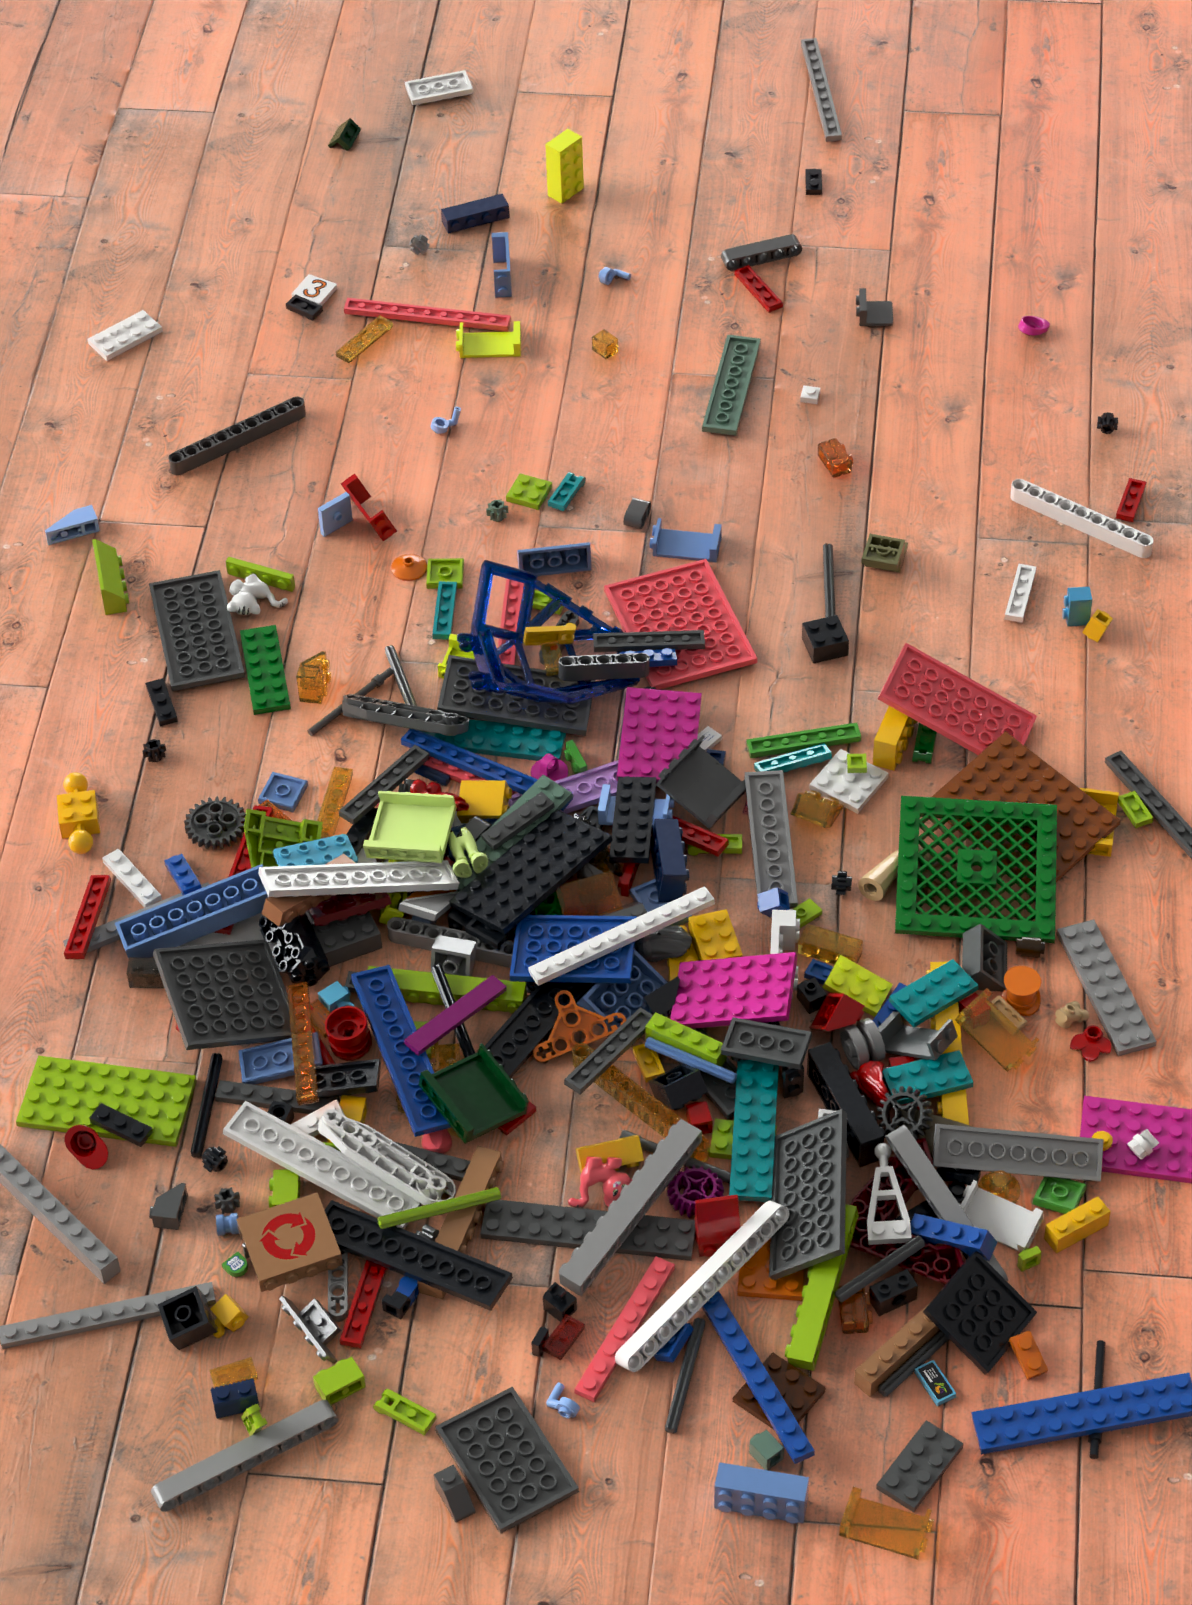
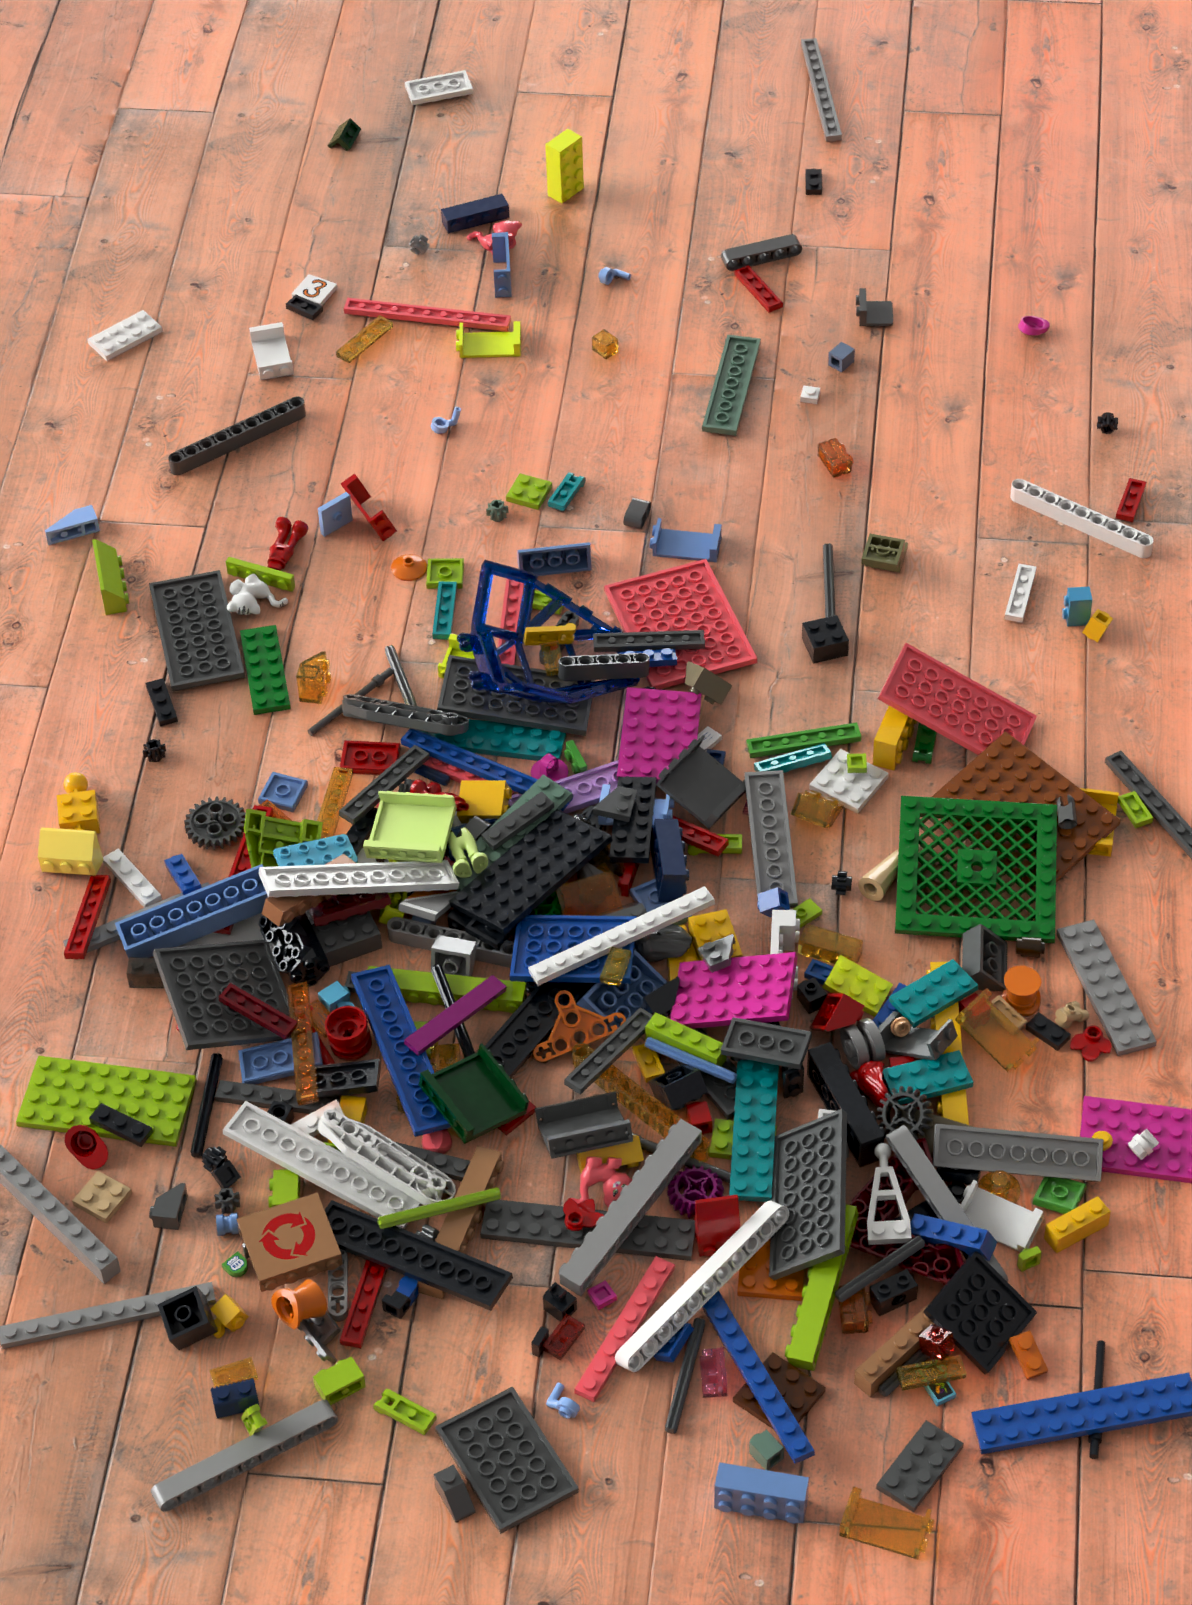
(69, 851): none -> light yellow slope
(102, 1197): none -> tan plate
(226, 1174): none -> black plate
(258, 1011): none -> dark red plate
(271, 351): none -> white panel
(279, 552): none -> red piece
(299, 1304): none -> orange hat
(369, 757): none -> red tile
(504, 226): none -> coral animal
(582, 1212): none -> red plate
(583, 1125): none -> dark grey panel
(602, 1295): none -> dark pink plate
(615, 966): none -> clear yellow plate
(617, 804): none -> dark grey wing
(707, 683): none -> dark tan slope
(713, 1373): none -> clear pink hinge
(717, 953): none -> dark grey wing
(841, 357): none -> sand blue brick
(904, 1027): none -> light nougat plate
(931, 1372): none -> clear yellow plate
(936, 1342): none -> clear red brick
(1048, 1031): none -> black plate
(1066, 814): none -> dark grey piece

